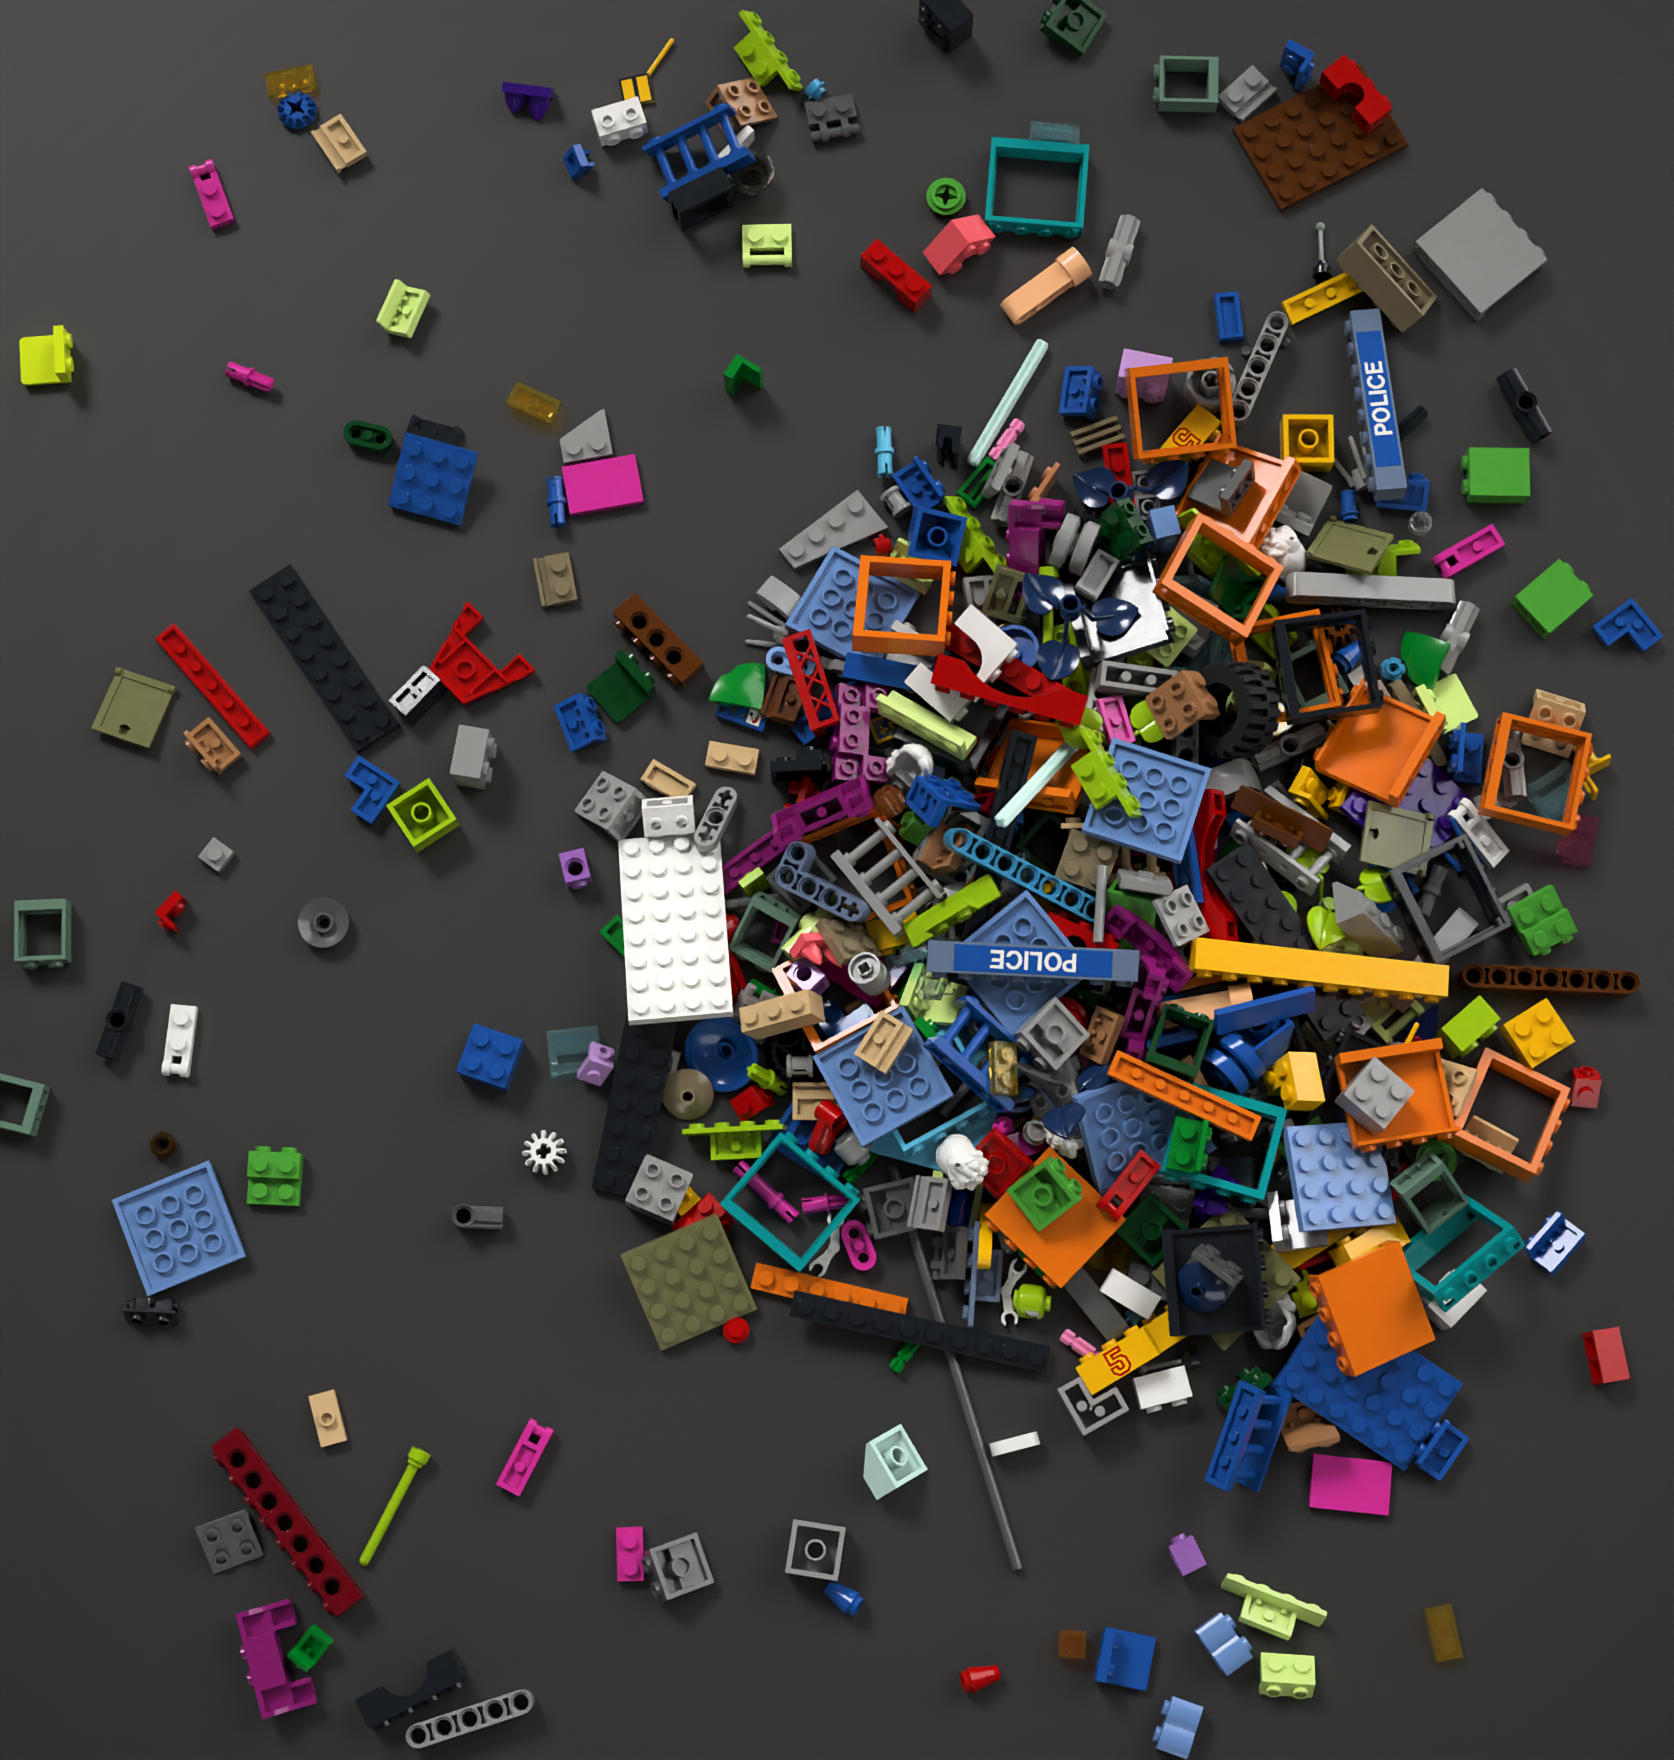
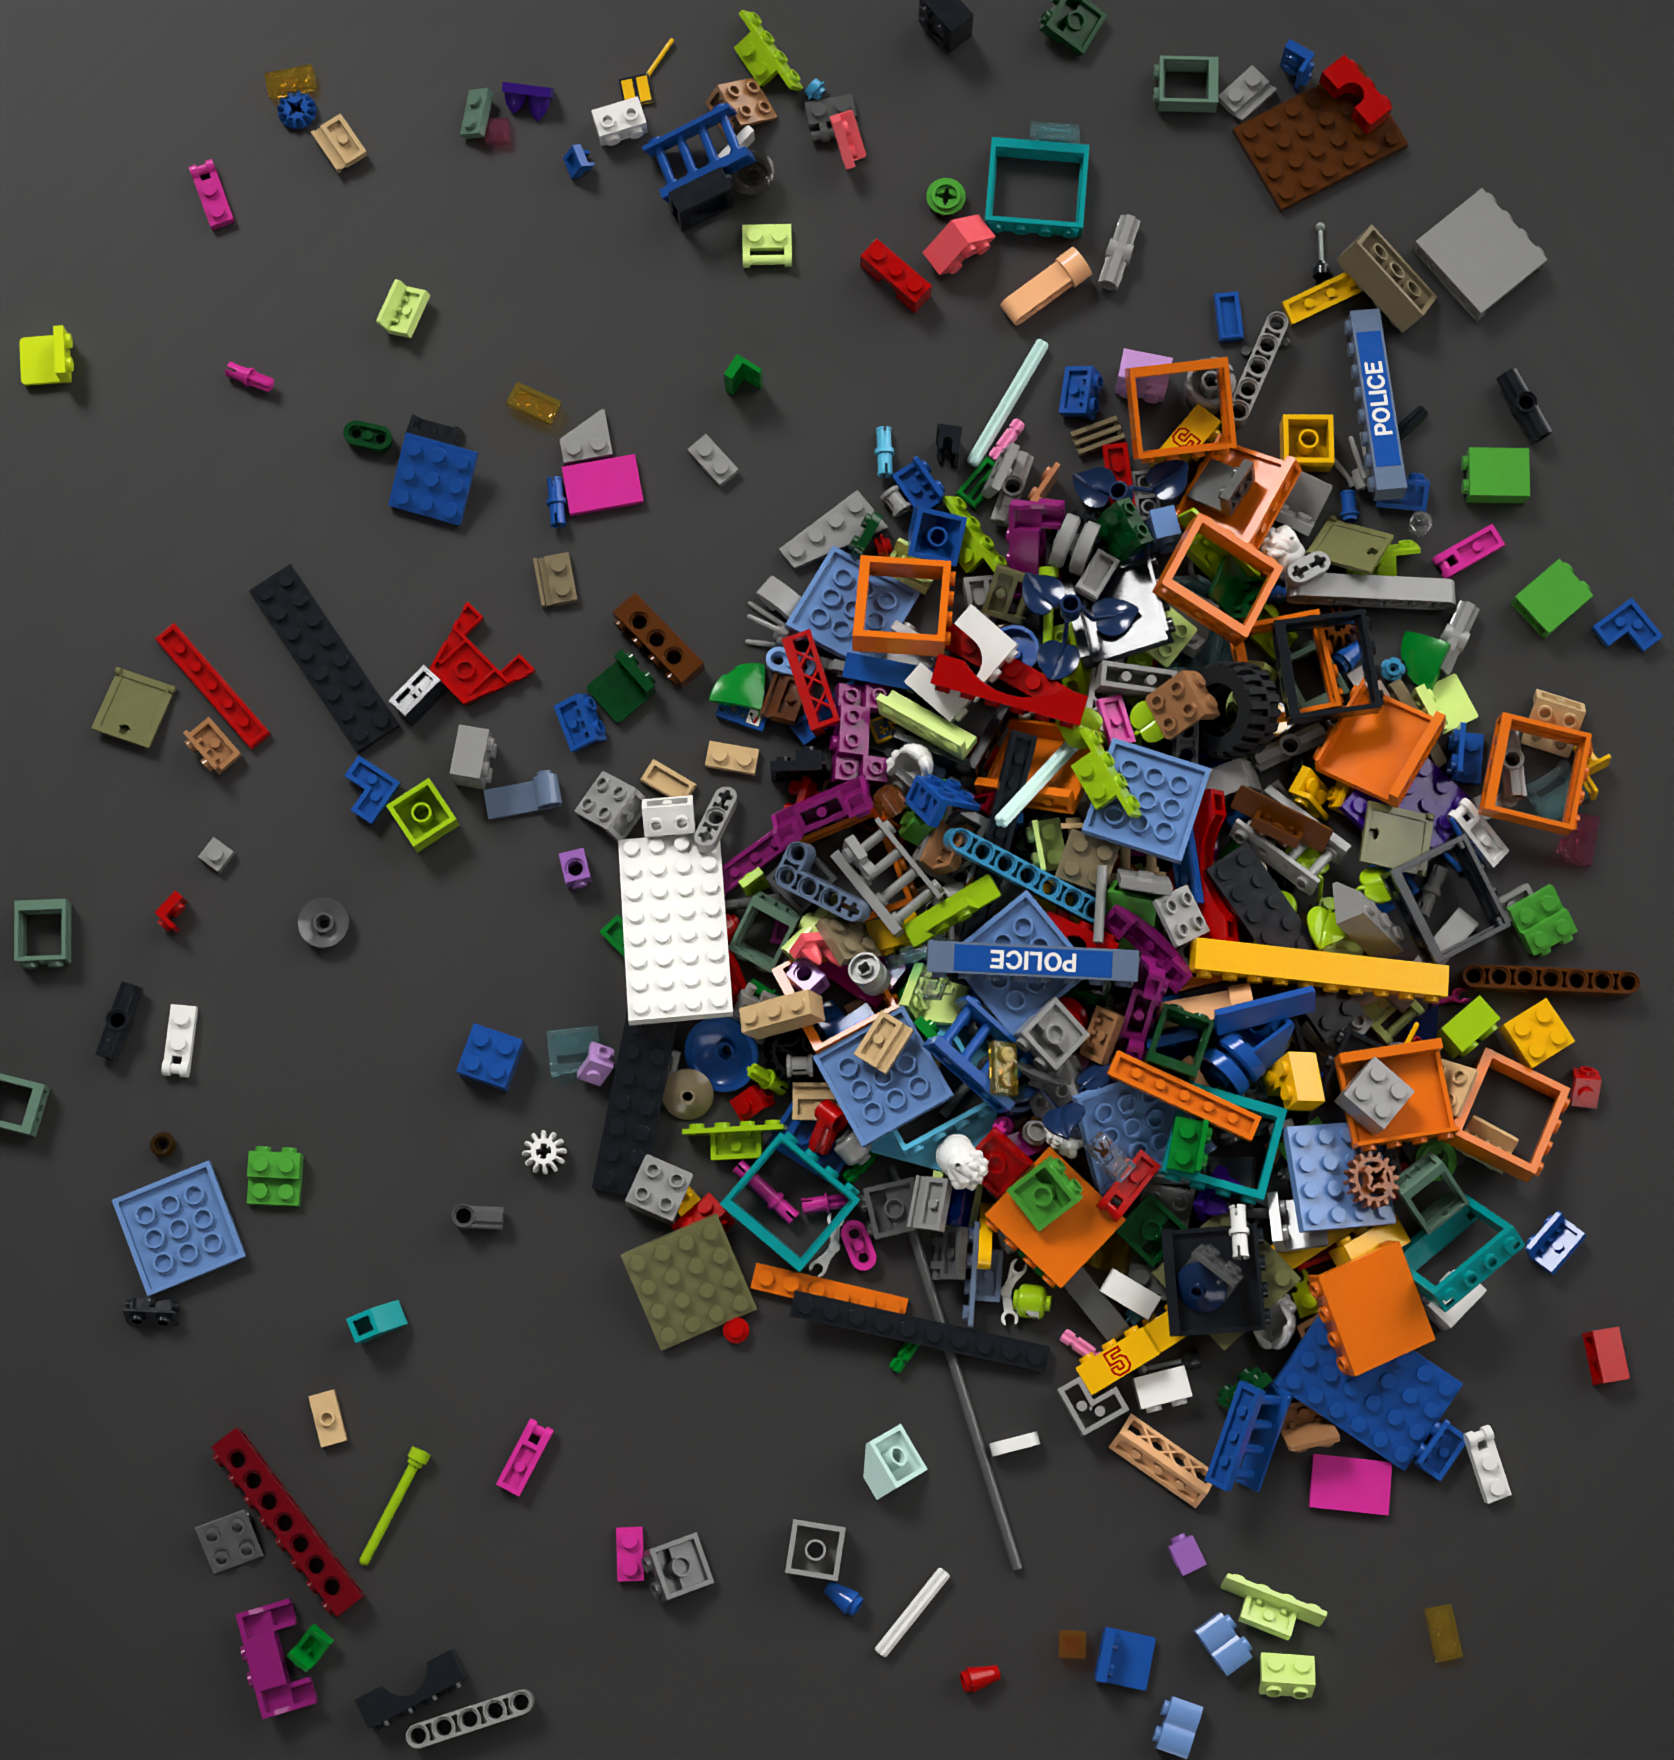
(376, 1321): none -> teal slope
(476, 113): none -> sand green plate
(497, 131): none -> clear pink plate
(524, 797): none -> sand blue door
(713, 460): none -> light grey plate
(848, 138): none -> coral bracket
(855, 854): none -> light grey plate
(869, 525): none -> dark green plate
(912, 1612): none -> white axle
(1046, 842): none -> yellowish green bracket
(1109, 1157): none -> clear leg
(1161, 1464): none -> light nougat fence
(1239, 1232): none -> white pin
(1309, 573): none -> light grey beam
(1374, 1180): none -> dark orange gear
(1454, 997): none -> dark pink hand
(1487, 1464): none -> white plate

